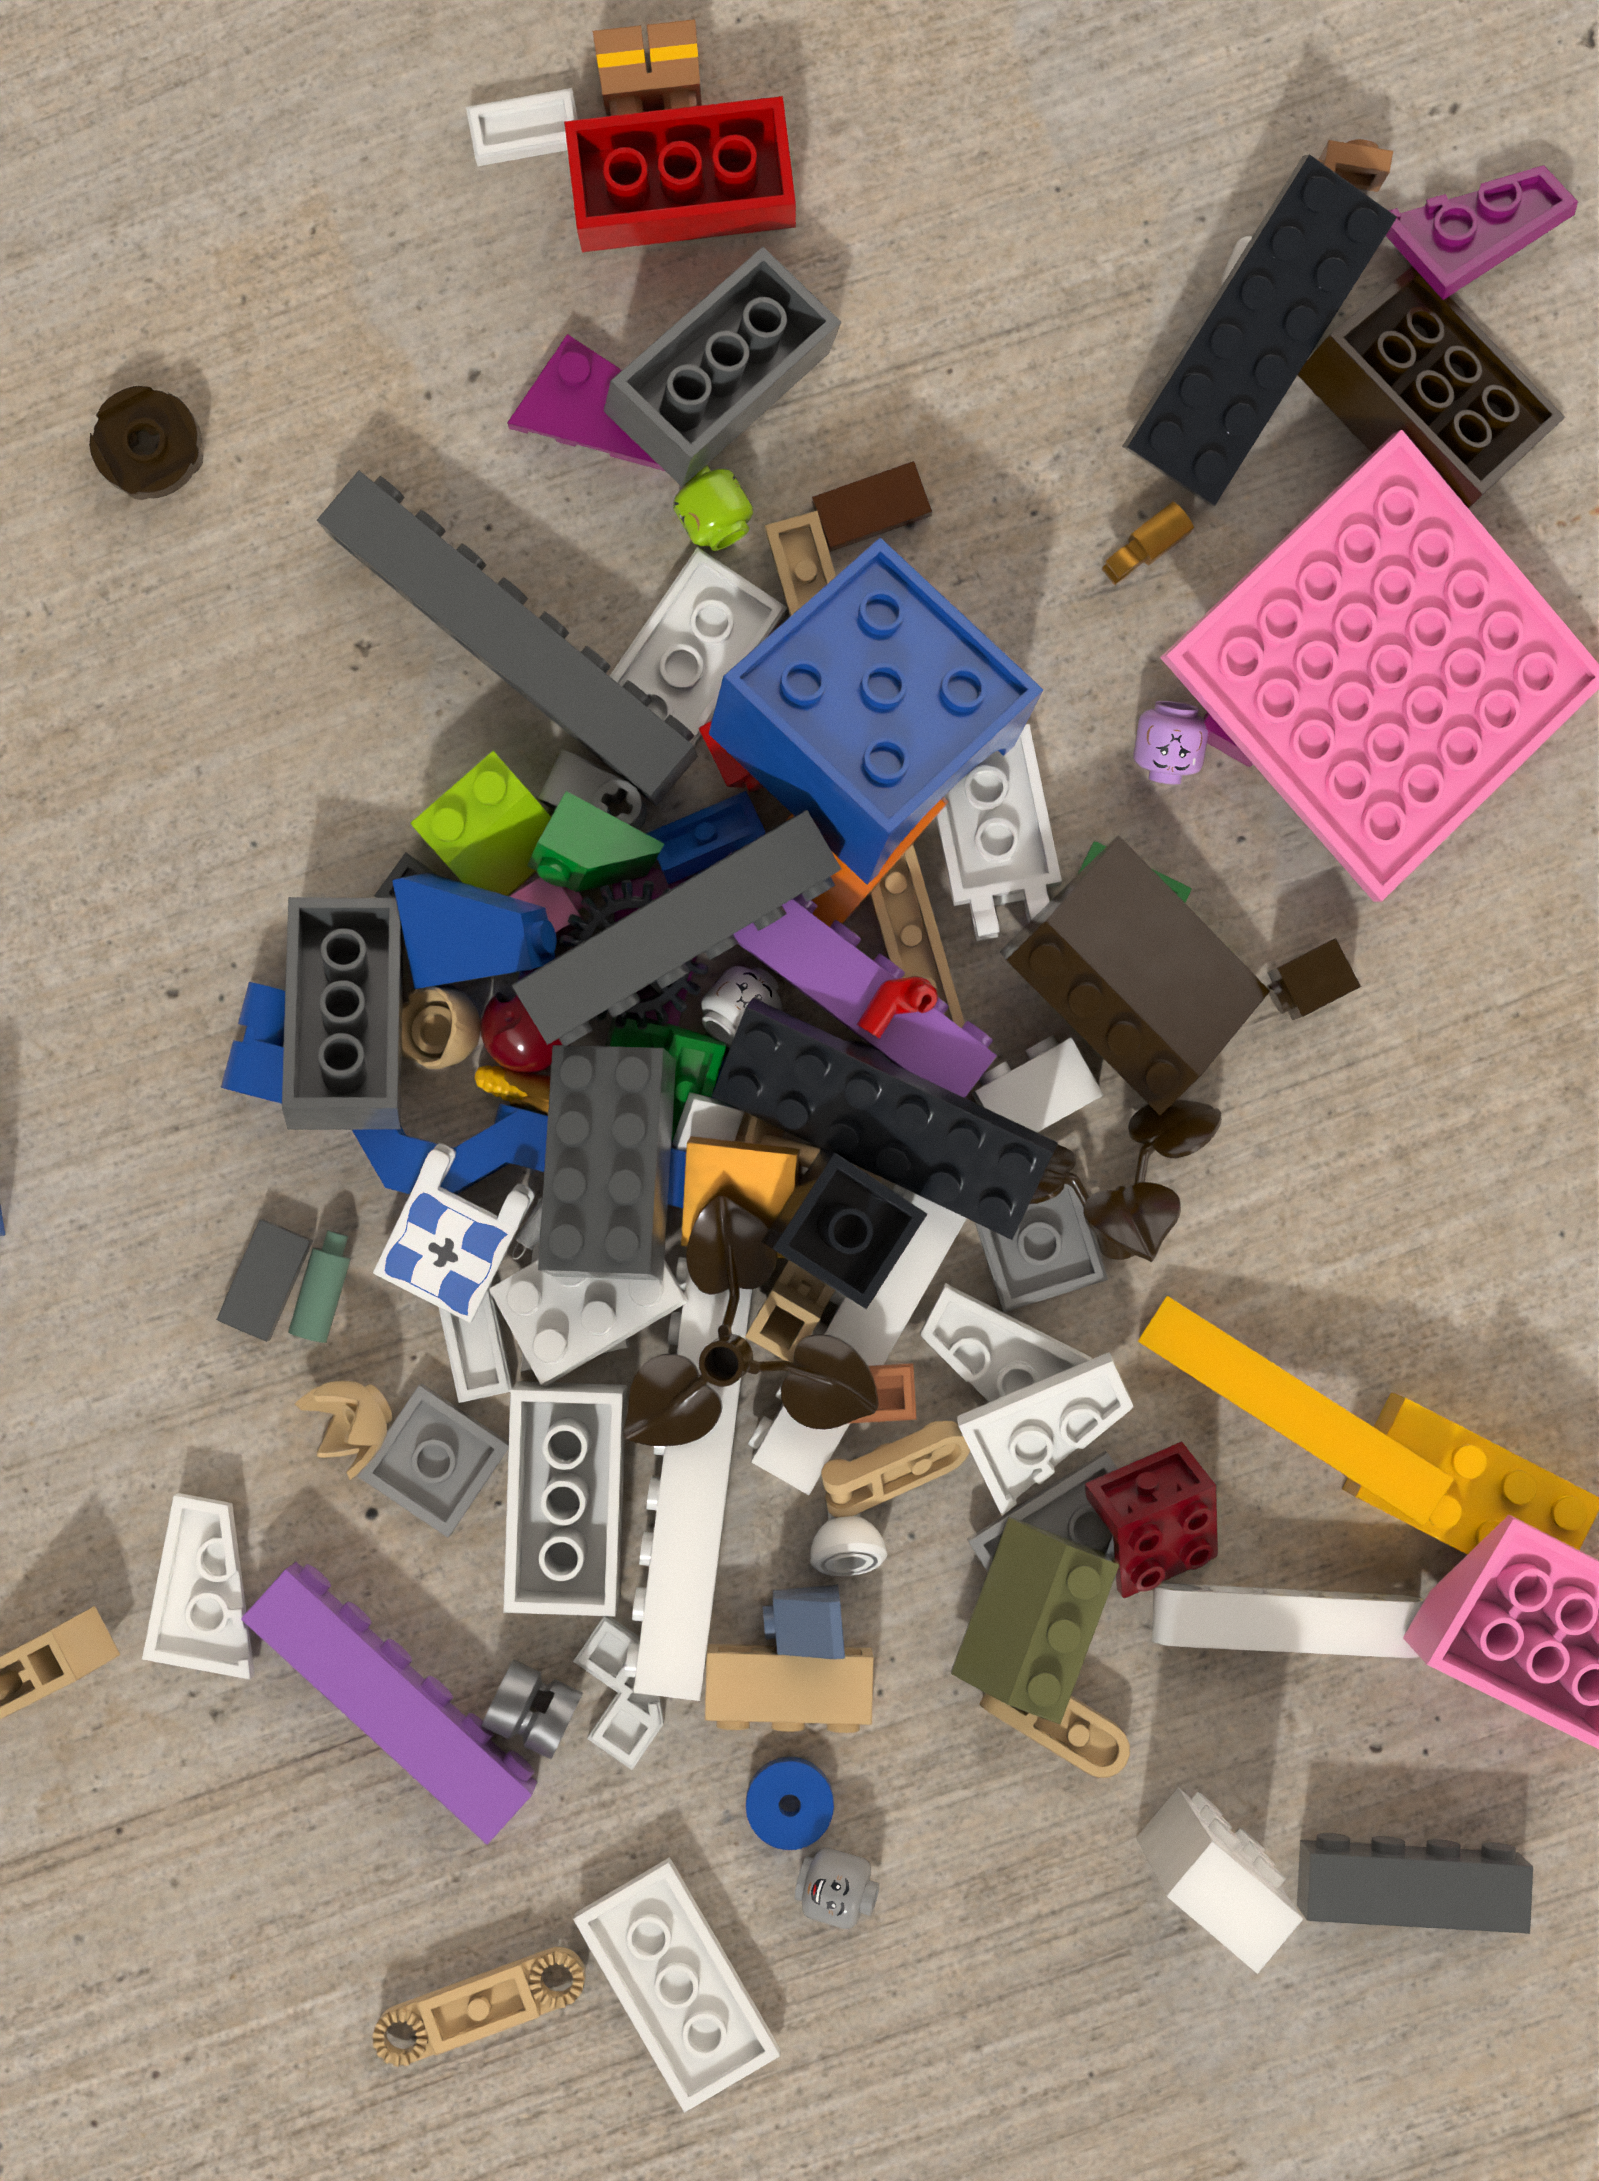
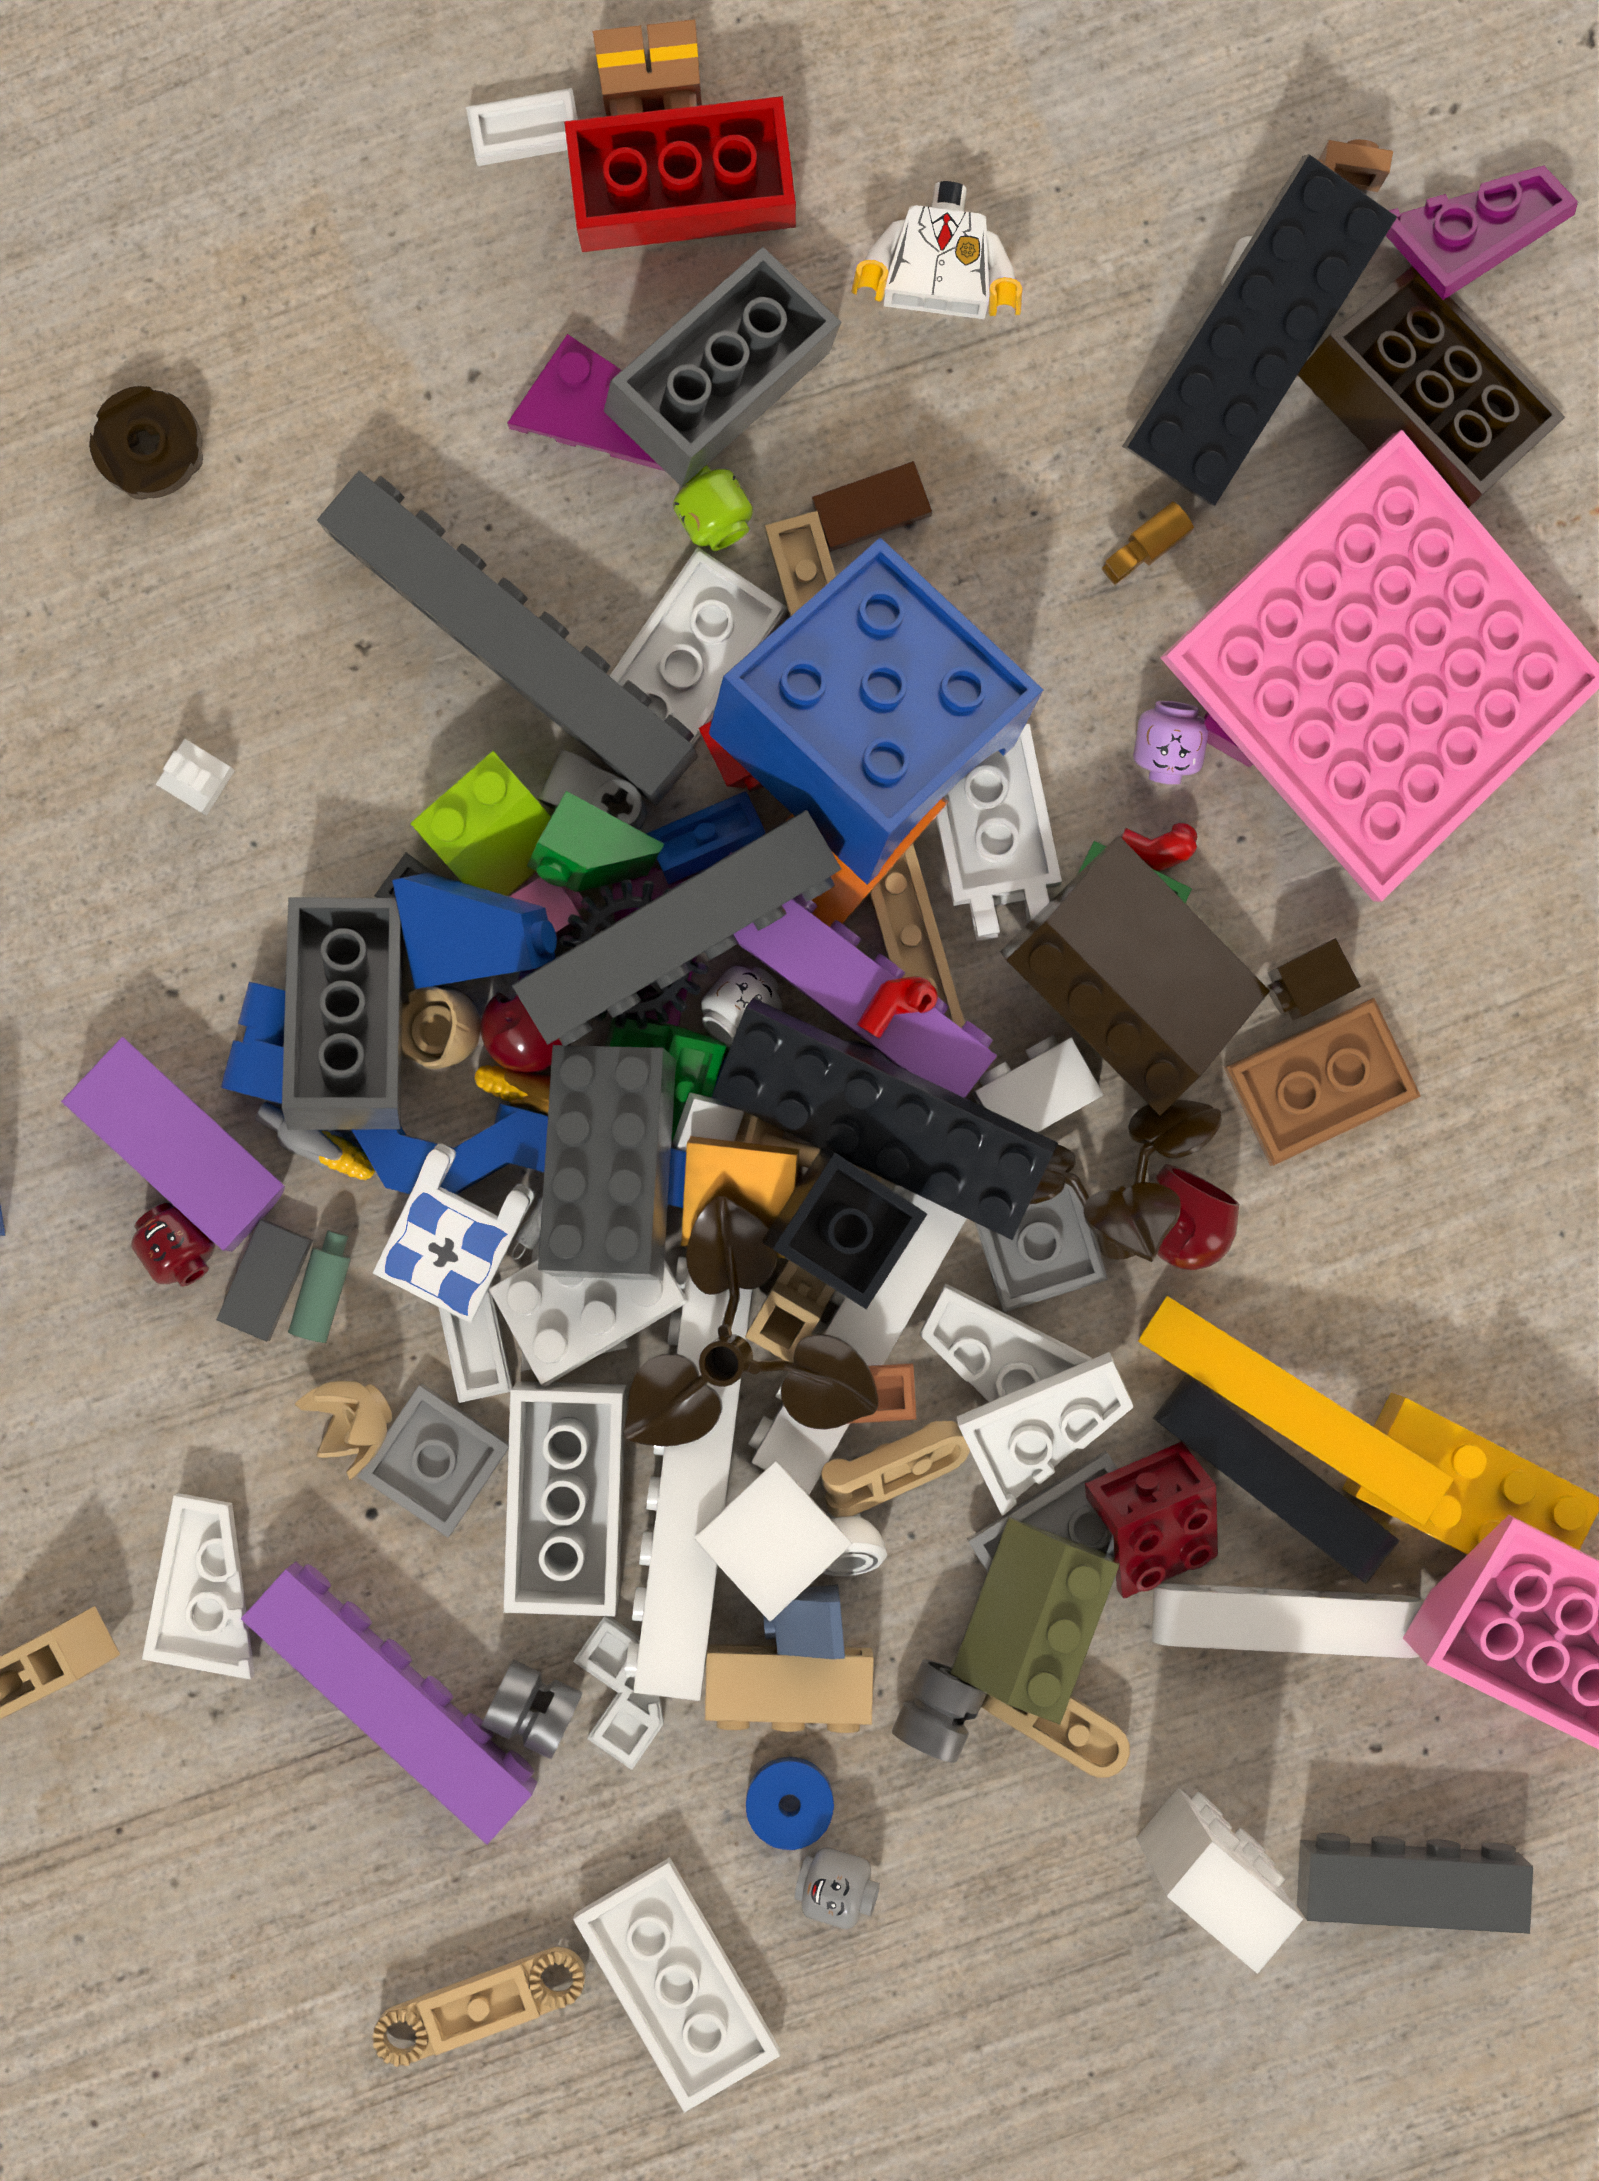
(171, 1246): none -> dark red head
(174, 1145): none -> medium lavender brick
(195, 776): none -> white tile
(319, 1146): none -> light grey piece
(773, 1541): none -> white tile
(938, 1712): none -> flat silver wheel
(941, 261): none -> white torso
(1166, 849): none -> red arm
(1205, 1222): none -> dark red helmet
(1276, 1479): none -> black beam
(1322, 1082): none -> medium nougat tile

